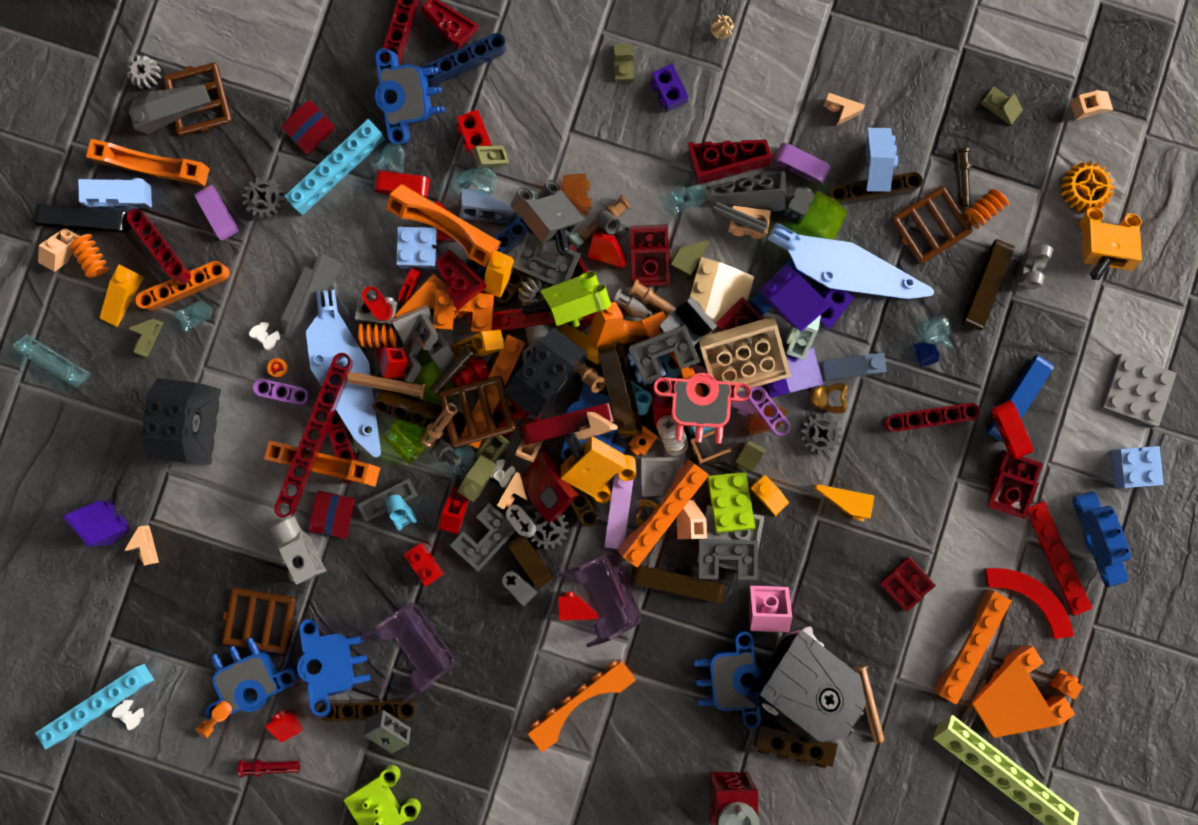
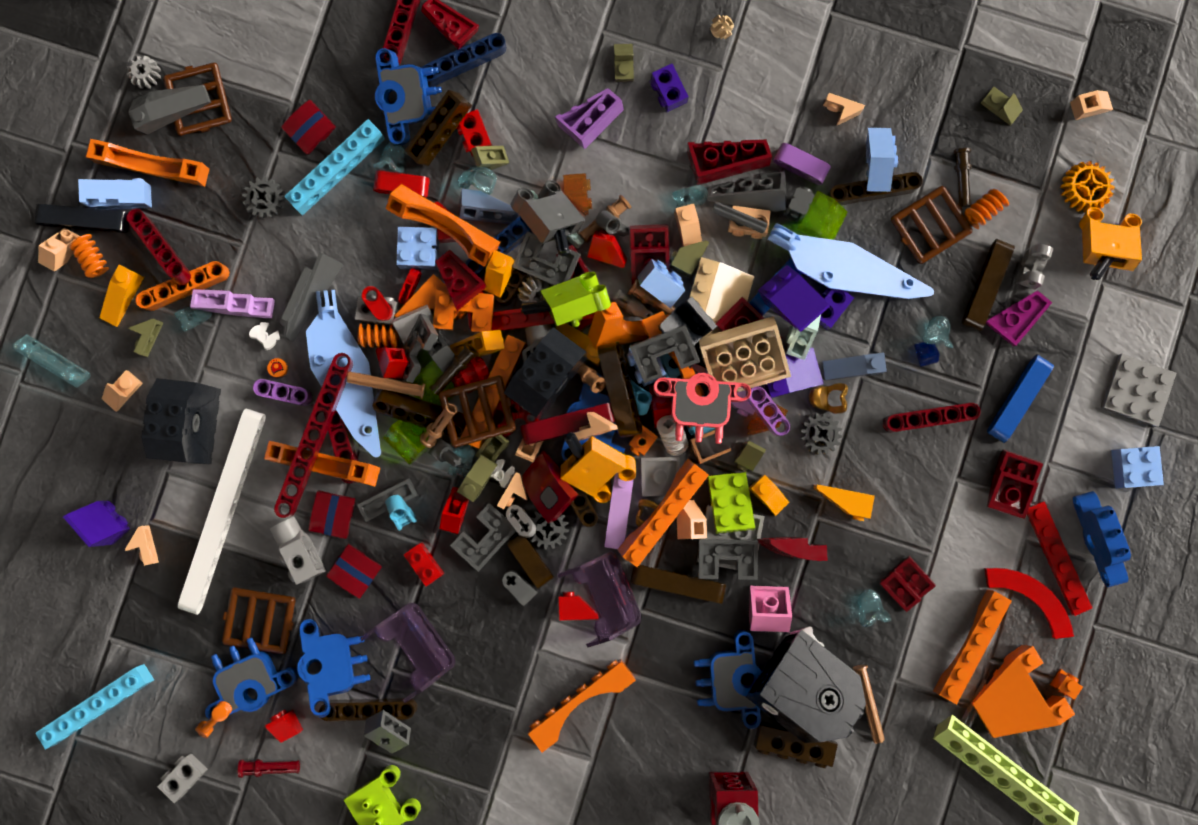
(118, 393): none -> light nougat slope
(131, 719): white piece -> none
(183, 779): none -> light grey brick
(216, 212): medium lavender beam -> none
(221, 511): none -> white beam
(232, 304): none -> lavender slope
(353, 571): none -> dark red slope
(438, 128): none -> dark brown brick
(589, 119): none -> medium lavender wedge
(661, 283): none -> light blue piece
(688, 224): none -> light nougat slope
(795, 548): none -> dark red slope
(870, 602): none -> clear light blue piece
(1012, 430): red beam -> none
(1019, 318): none -> magenta wing

